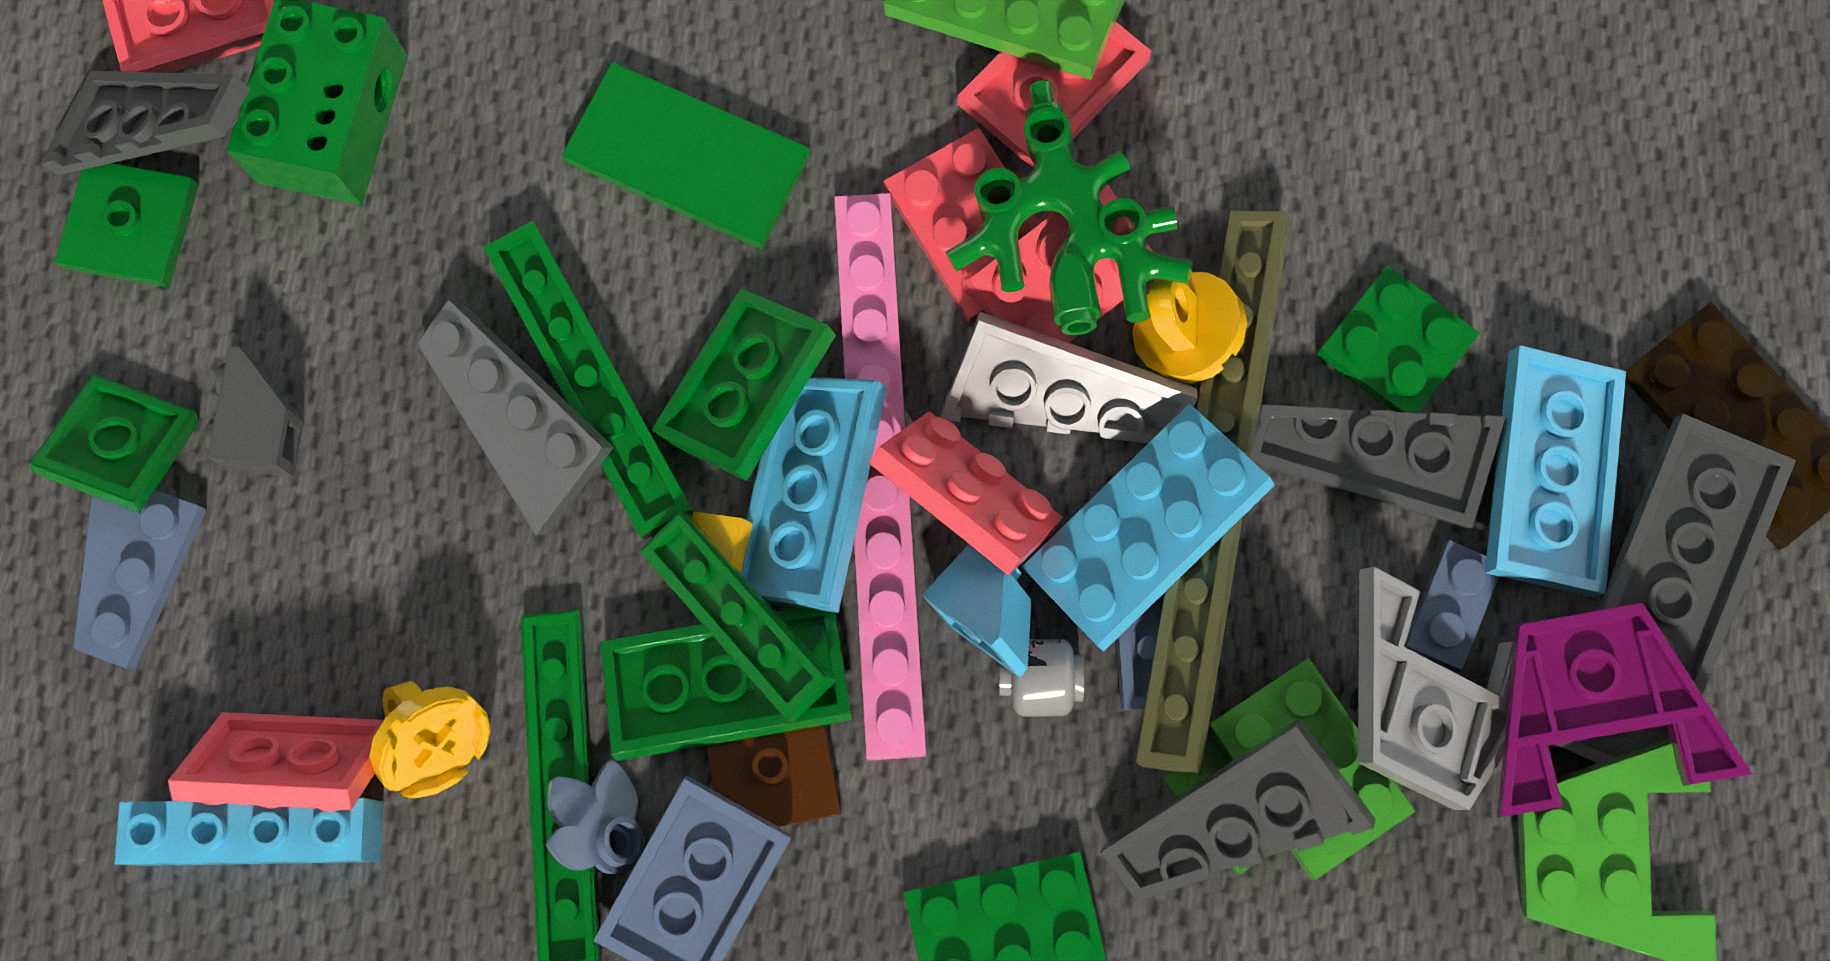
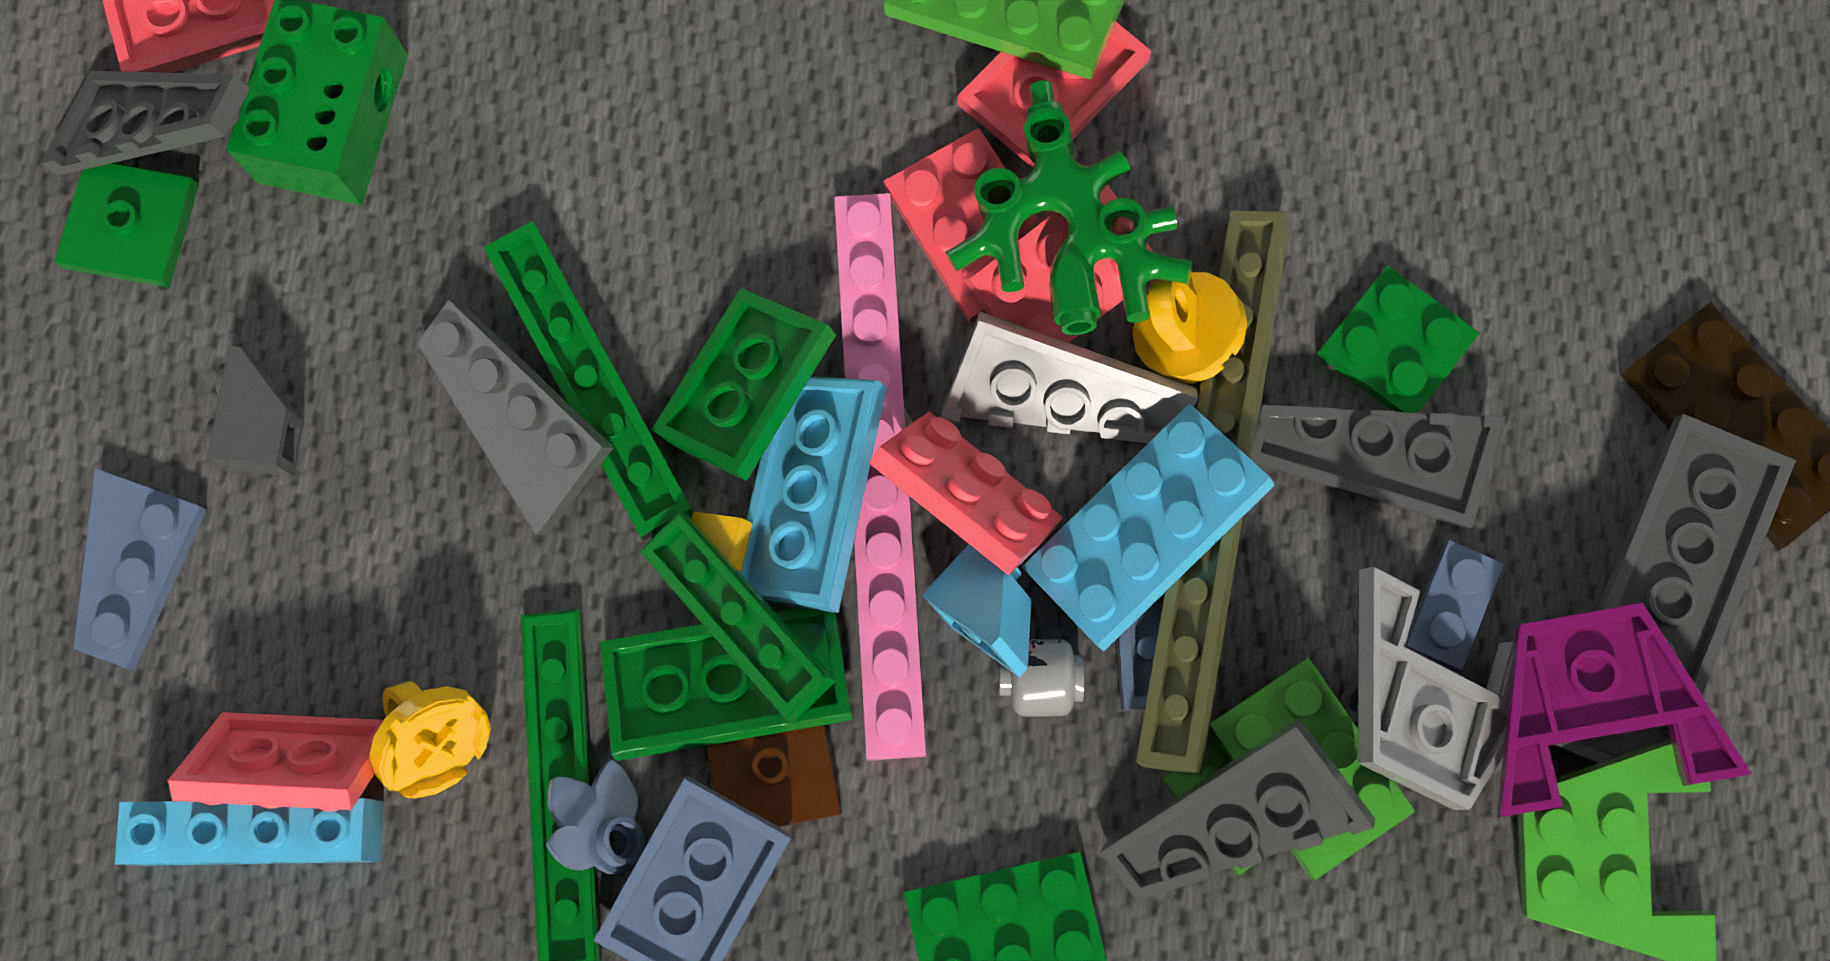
(115, 443): green plate -> none
(687, 155): green tile -> none
(1556, 472): medium azure plate -> none

